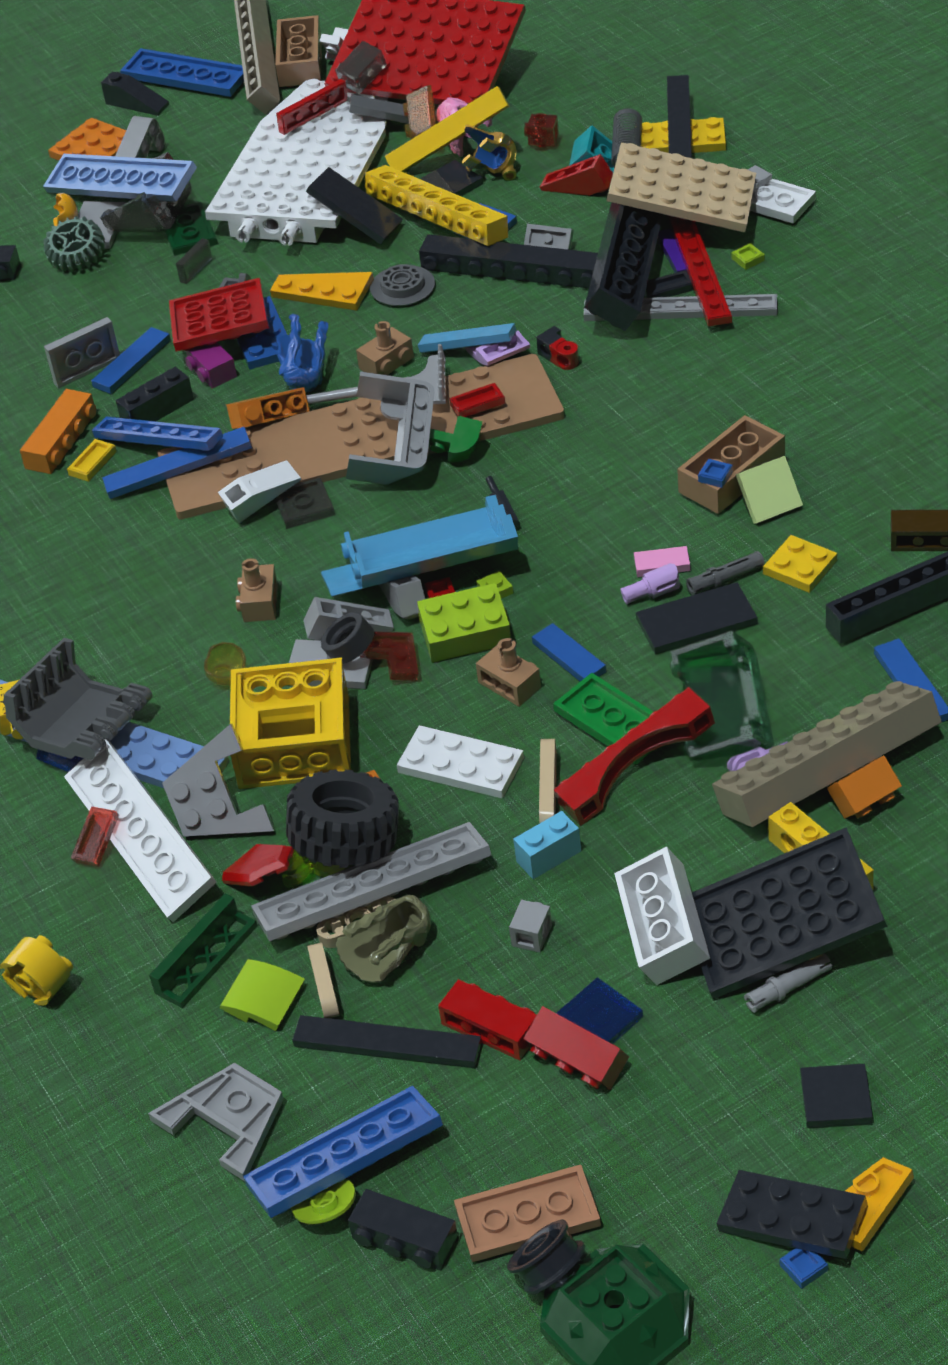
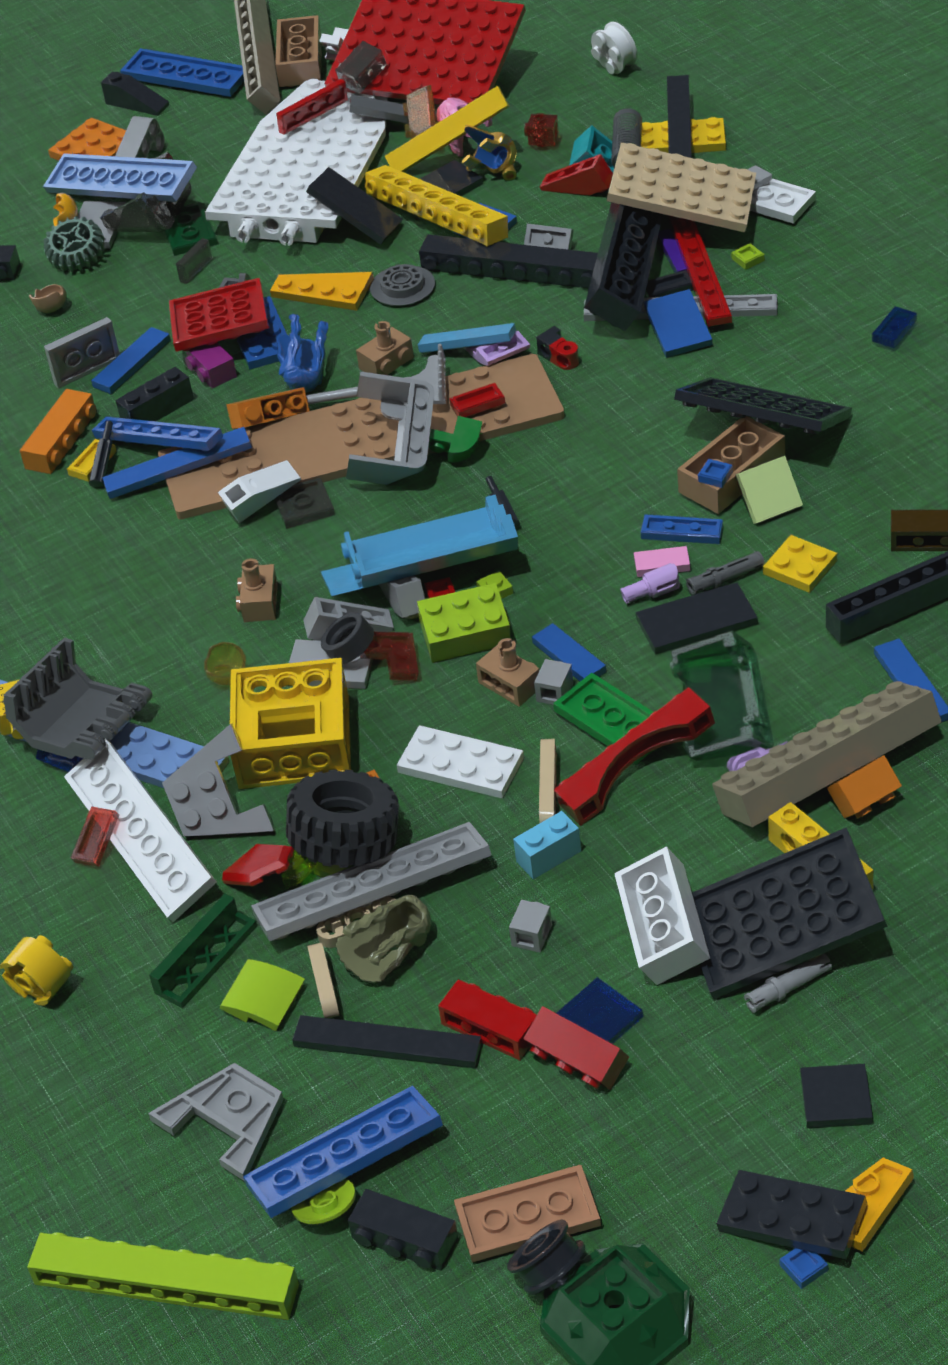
(49, 298): none -> medium nougat hair
(101, 457): none -> black axle
(164, 1275): none -> lime brick
(553, 681): none -> light grey brick
(613, 47): none -> white wheel
(678, 323): none -> blue tile
(682, 529): none -> blue tile
(763, 405): none -> black plate
(894, 327): none -> clear blue plate

